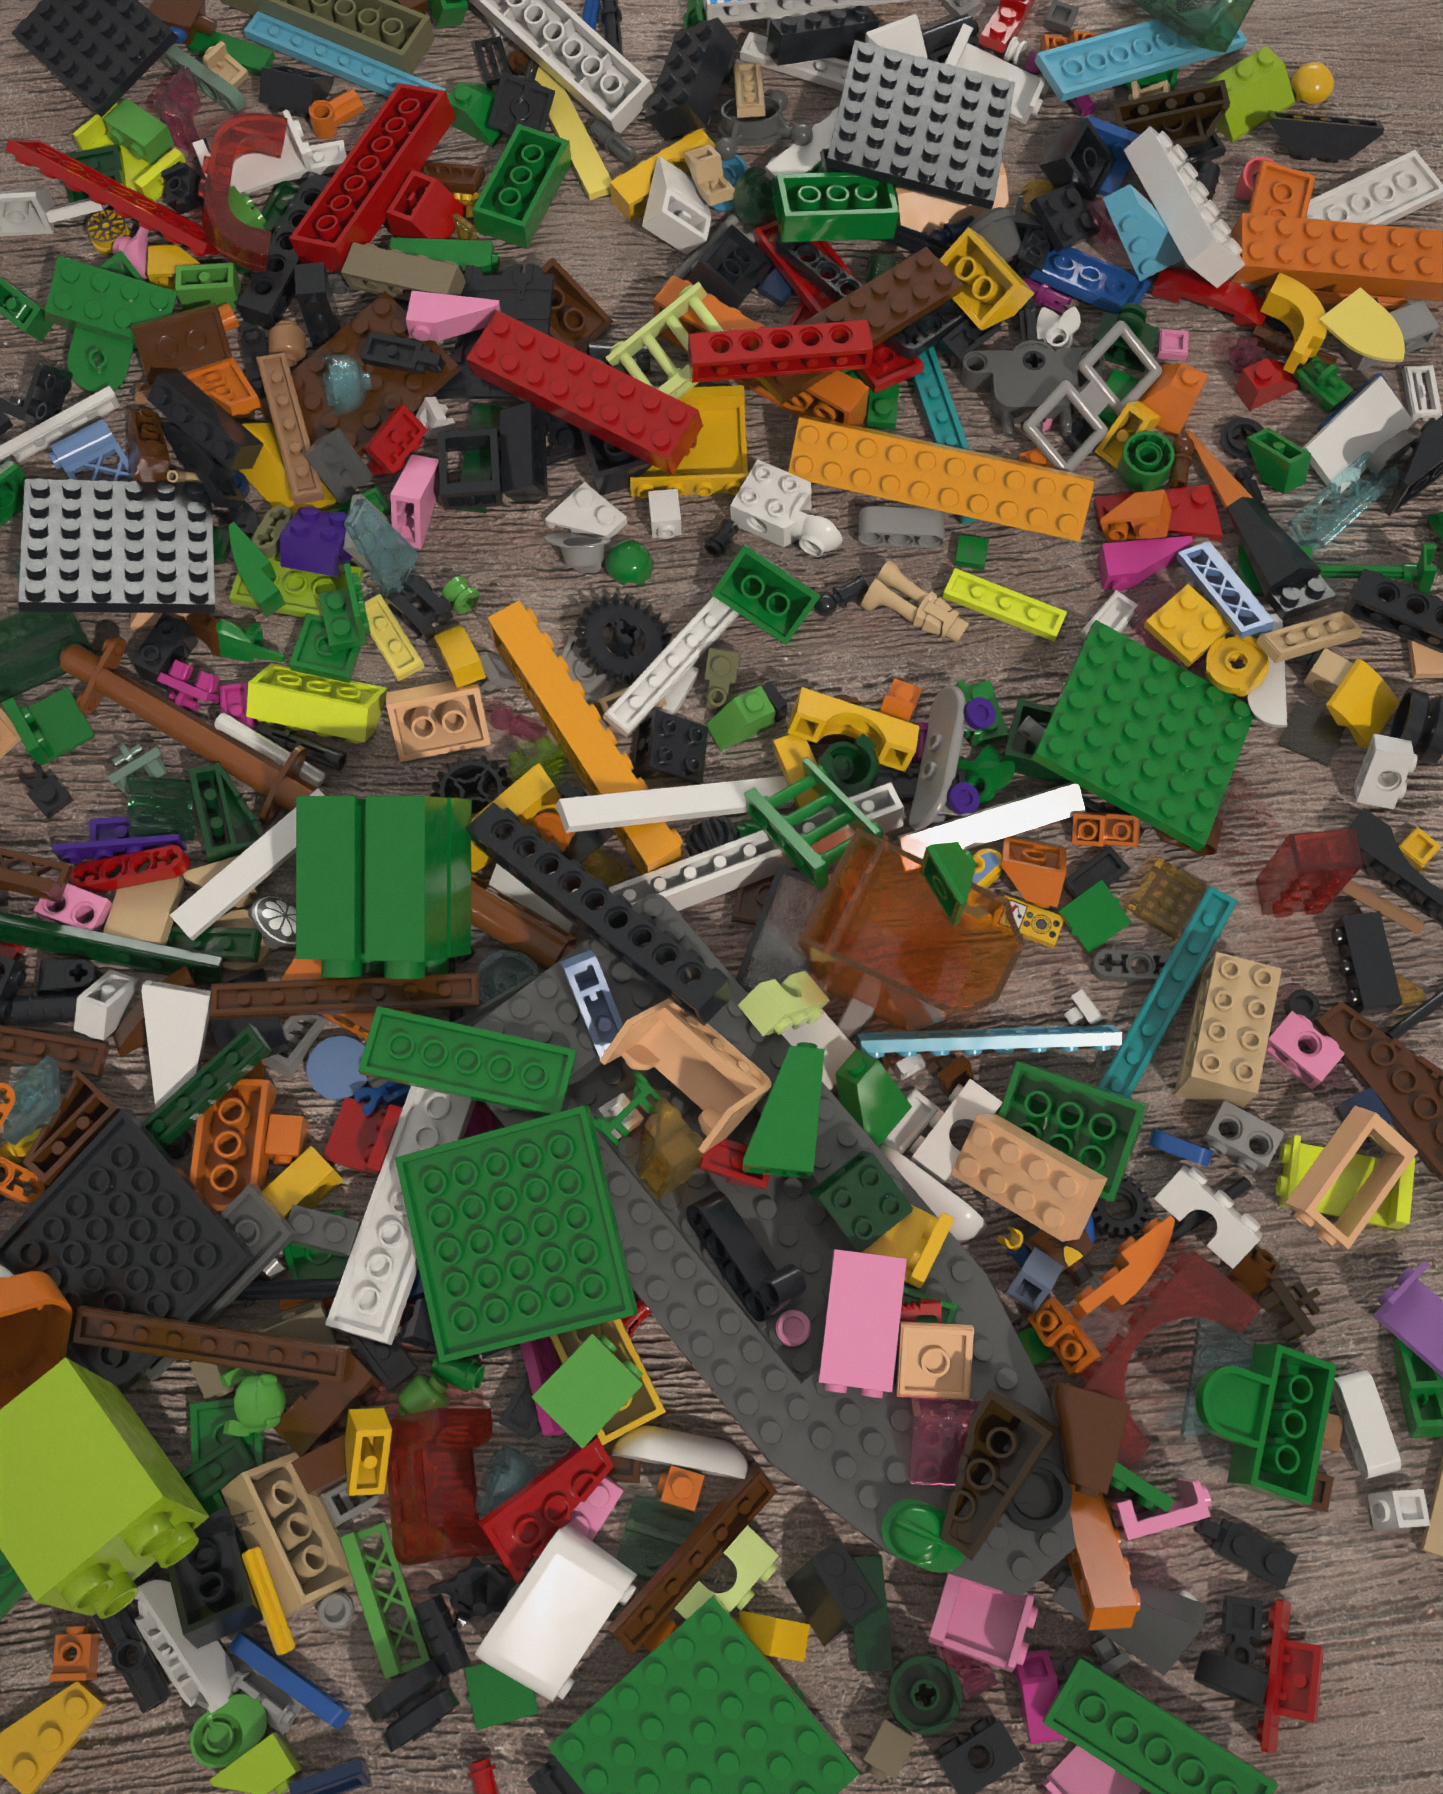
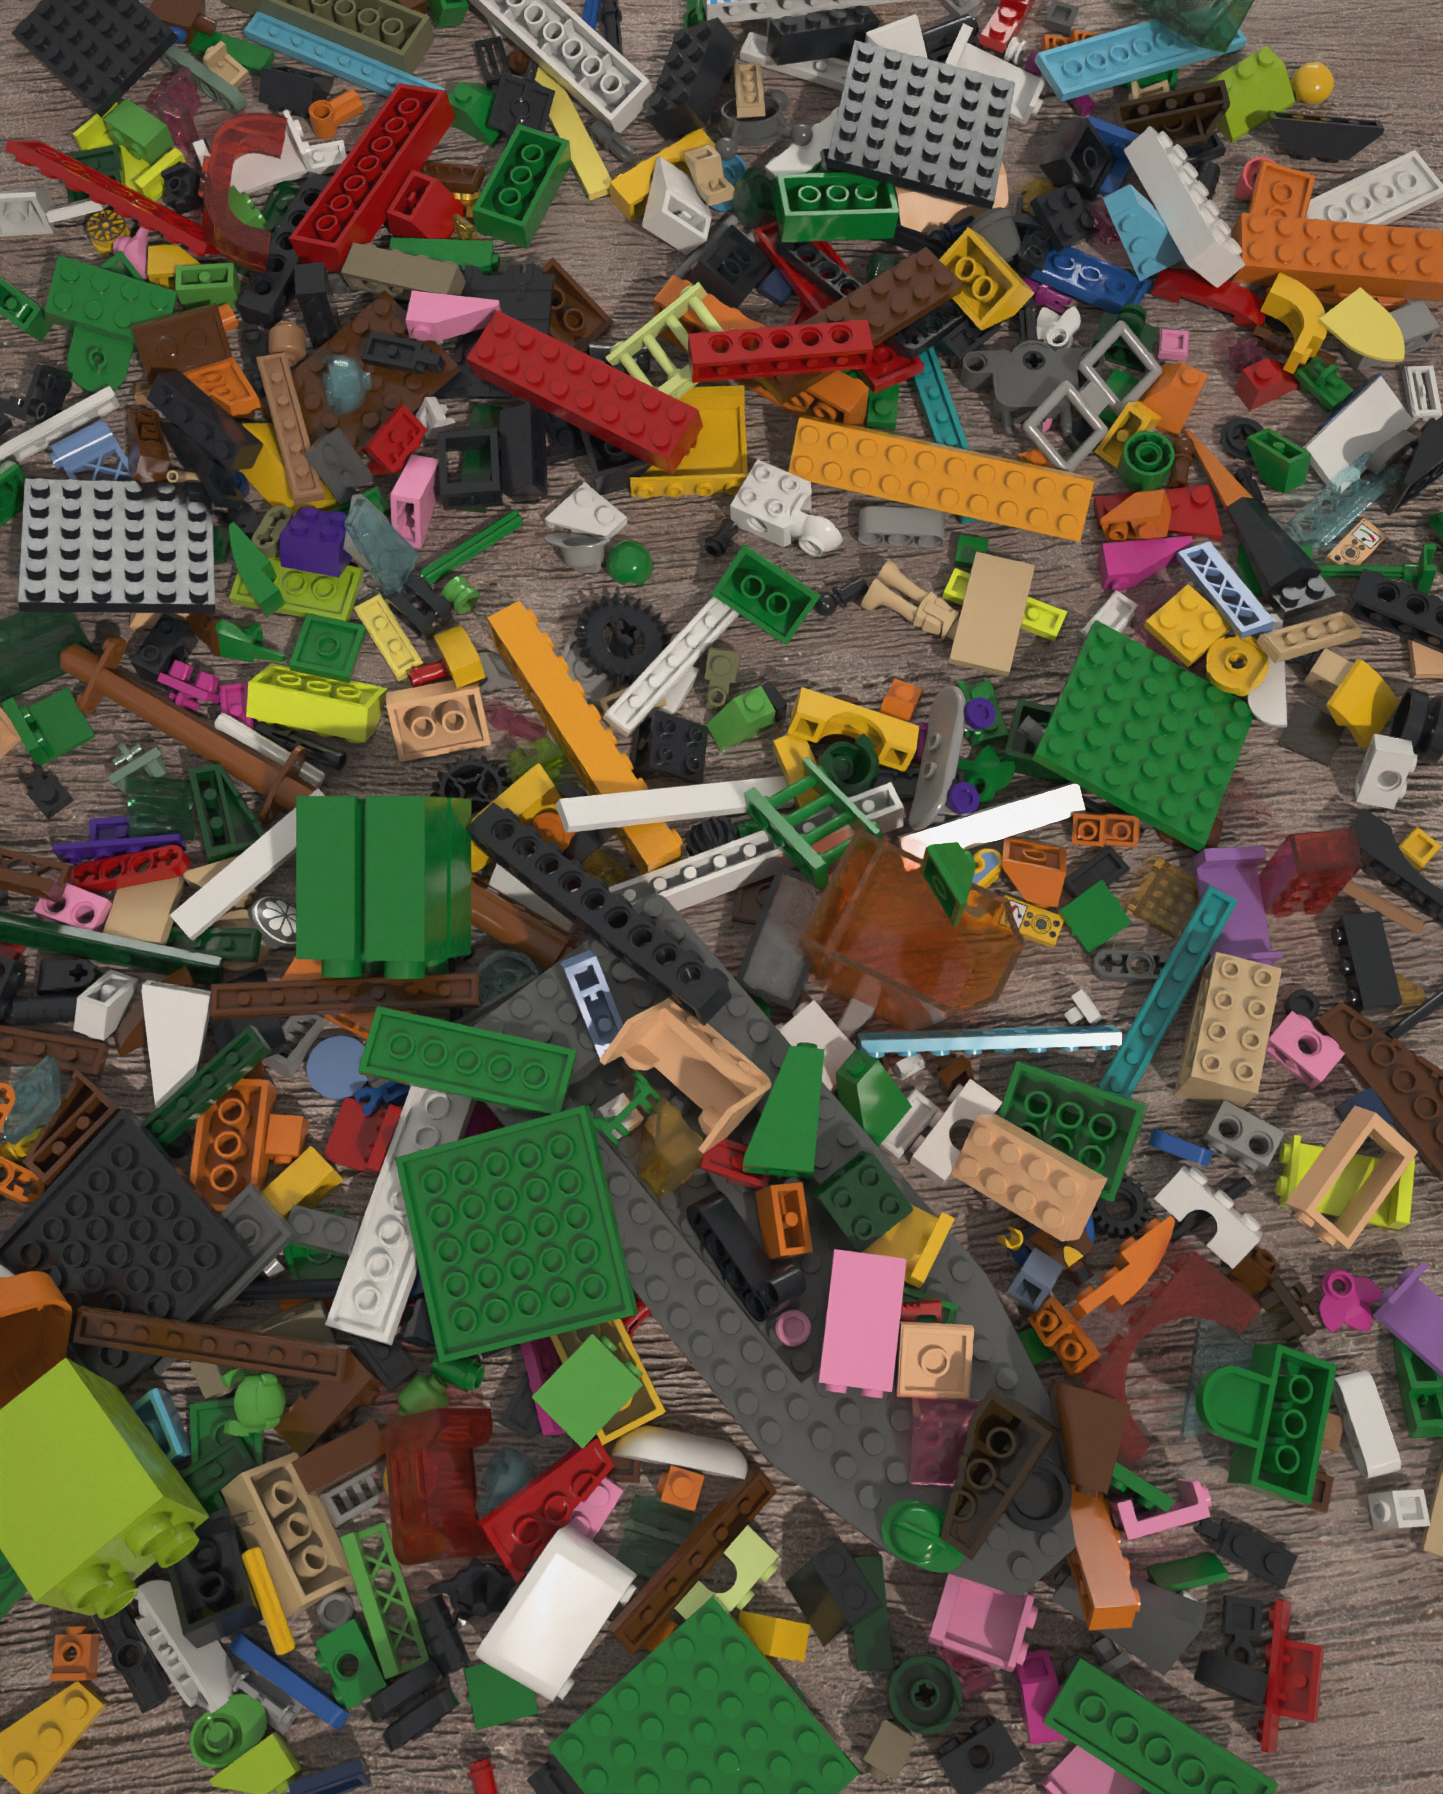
(164, 1423): none -> medium azure slope
(345, 614): green bracket -> none
(367, 1451): yellow slope -> none
(369, 1678): none -> green brick
(428, 673): none -> red pin
(471, 547): none -> green axle
(664, 513): white brick -> none
(779, 1007): yellowish green arch -> none
(784, 1221): none -> orange brick
(967, 1221): white brick -> none
(992, 614): none -> tan tile
(1188, 1572): none -> green slope
(1236, 874): none -> medium lavender panel
(1351, 1304): none -> dark pink plate
(1357, 545): none -> light nougat tile

